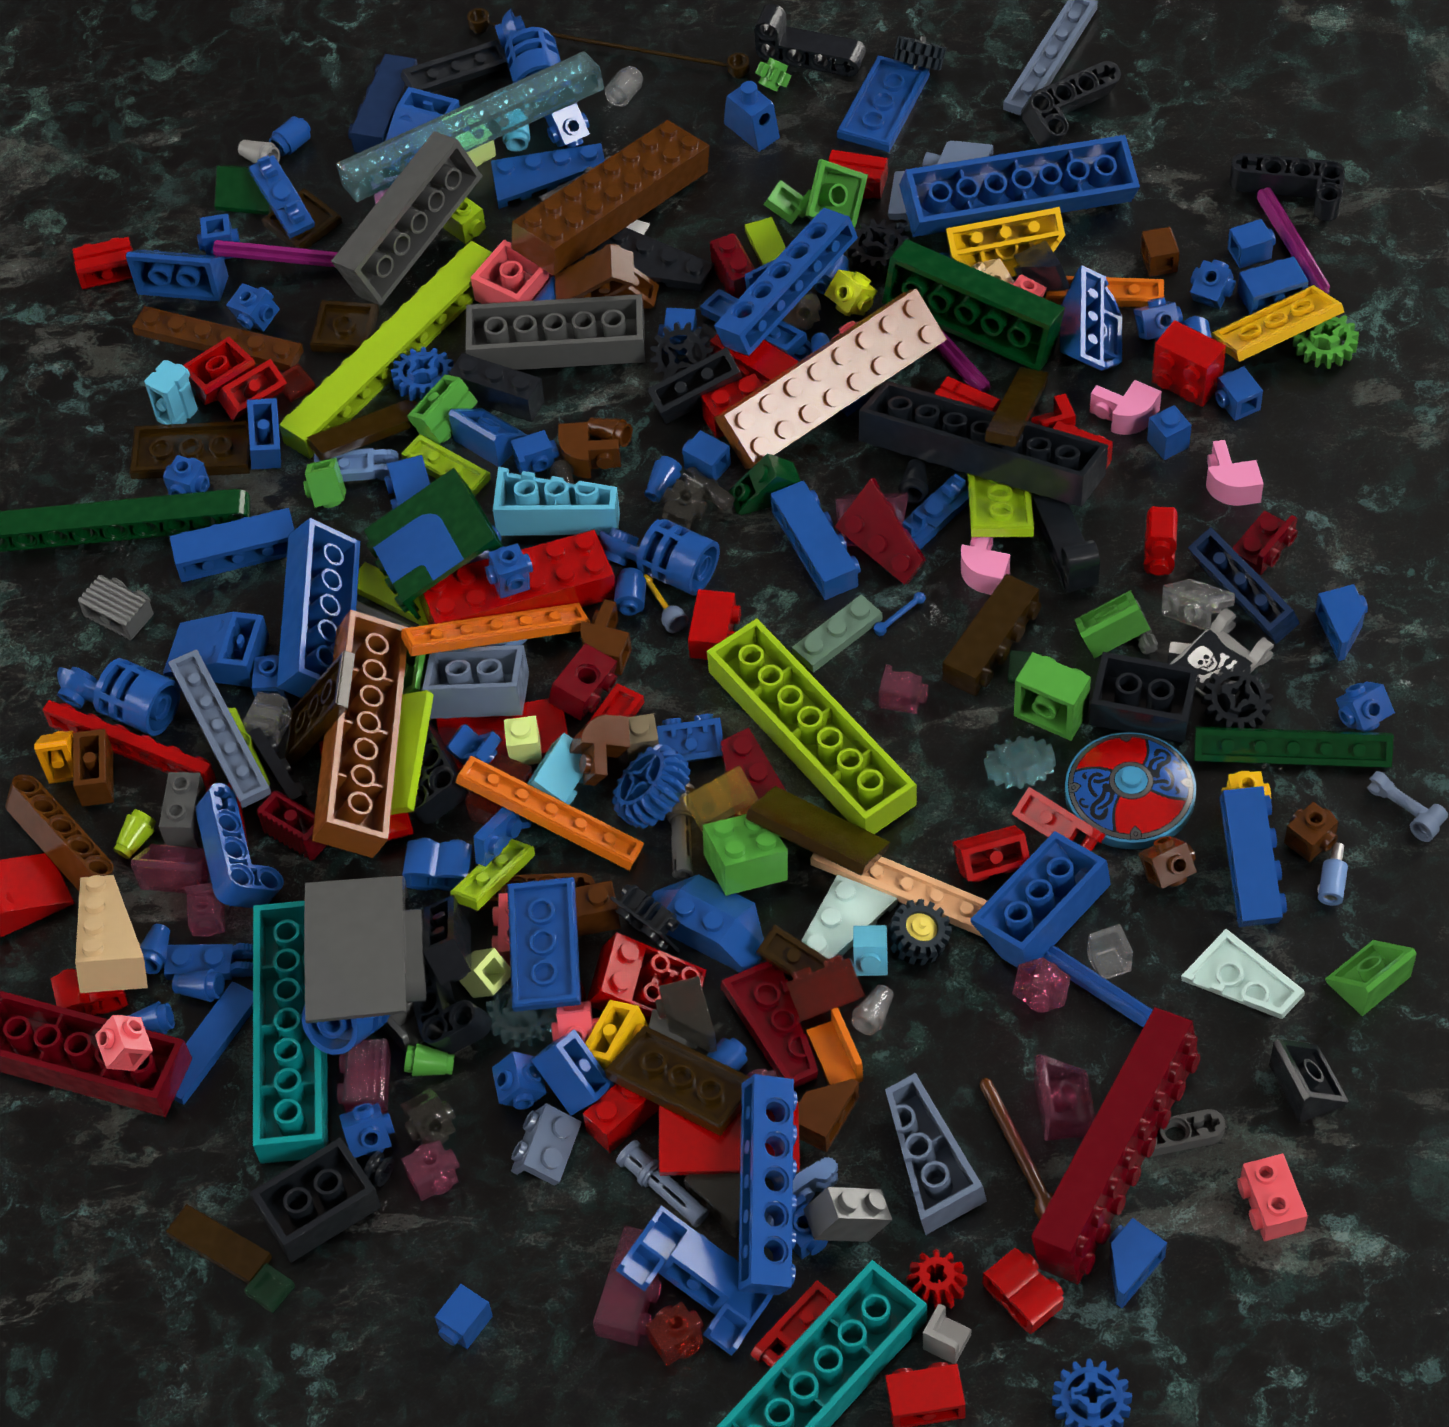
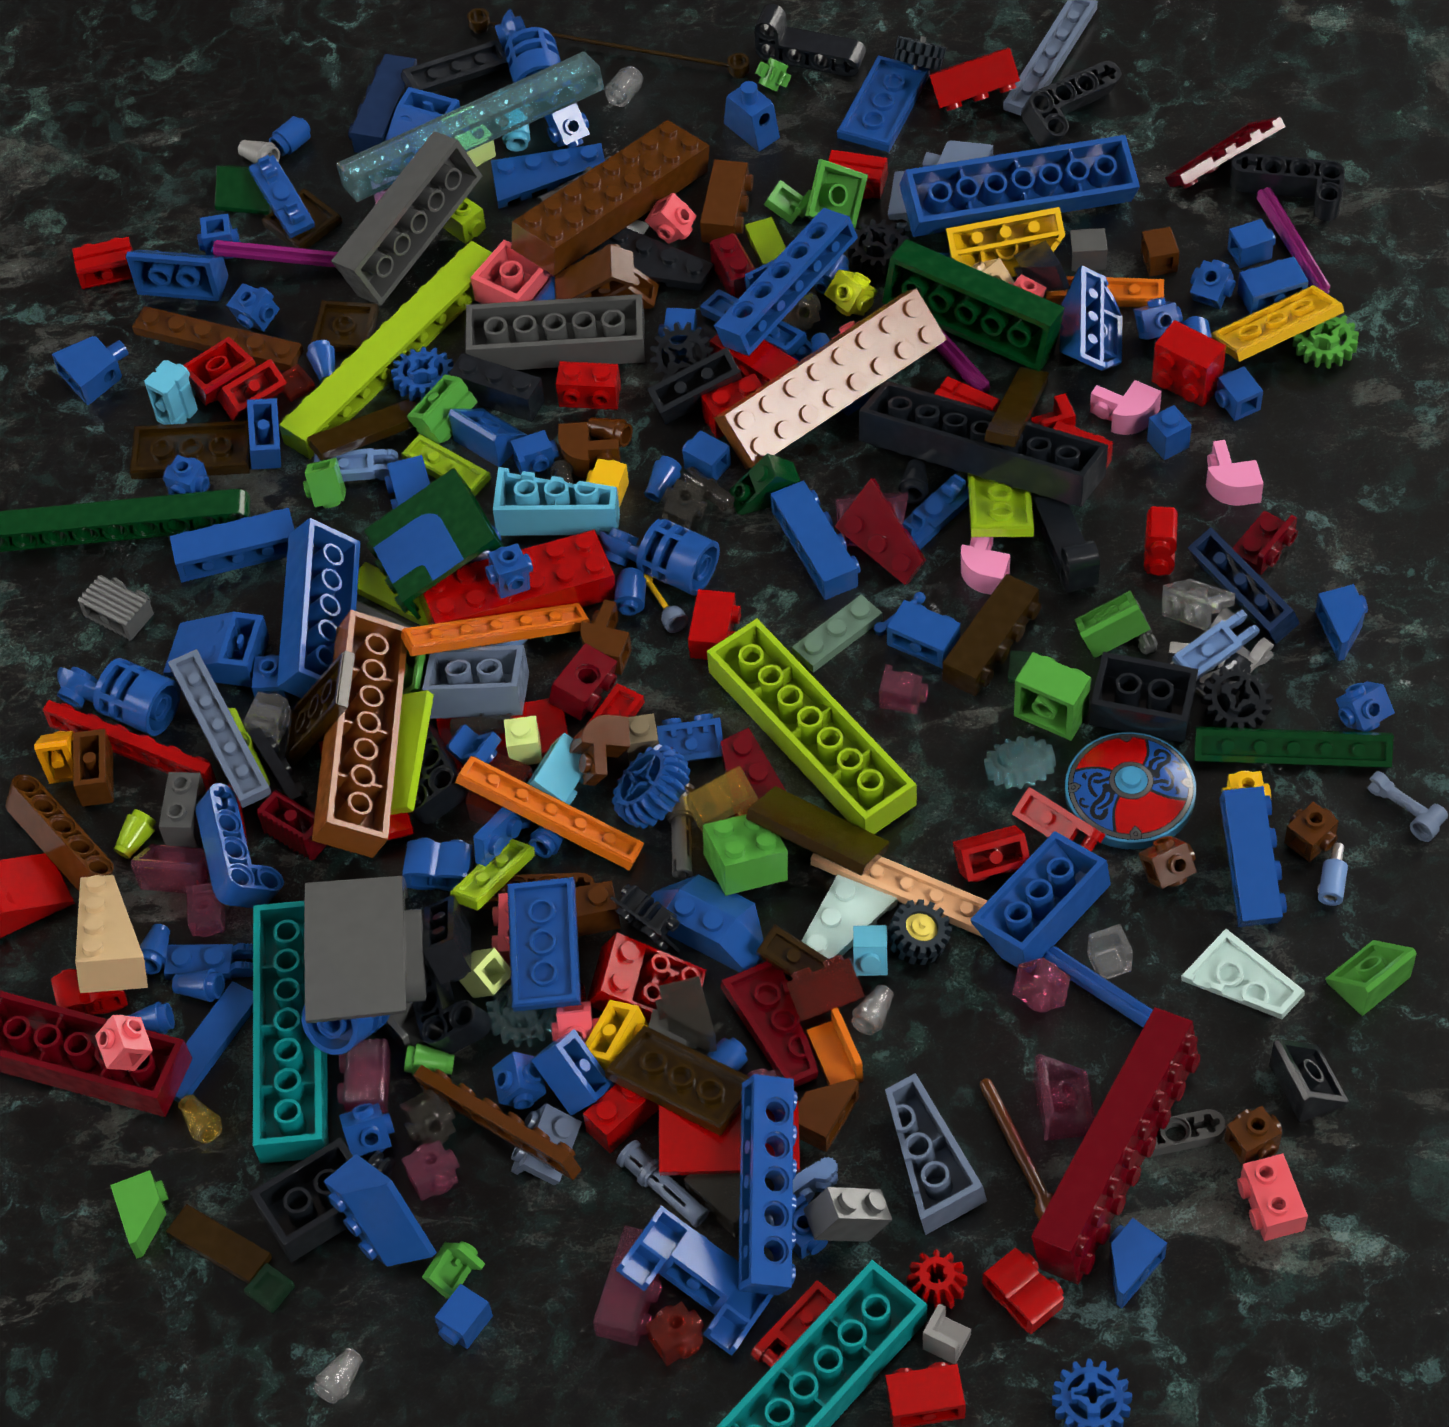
(90, 367): none -> blue torso
(140, 1209): none -> bright green slope
(201, 1121): none -> clear yellow cone
(322, 358): none -> blue cone
(338, 1376): none -> clear cone
(377, 1214): none -> blue slope
(452, 1267): none -> bright green bracket
(481, 724): none -> clear smoke axle
(508, 1126): none -> reddish brown plate
(545, 842): none -> blue cone
(588, 385): none -> red brick
(611, 474): none -> yellow brick
(671, 218): none -> coral brick
(726, 200): none -> reddish brown brick
(923, 633): none -> blue brick
(975, 79): none -> red slope
(1088, 249): none -> dark grey panel
(1215, 645): none -> medium blue hinge
(1224, 151): none -> dark red wing
(1253, 1135): none -> reddish brown brick

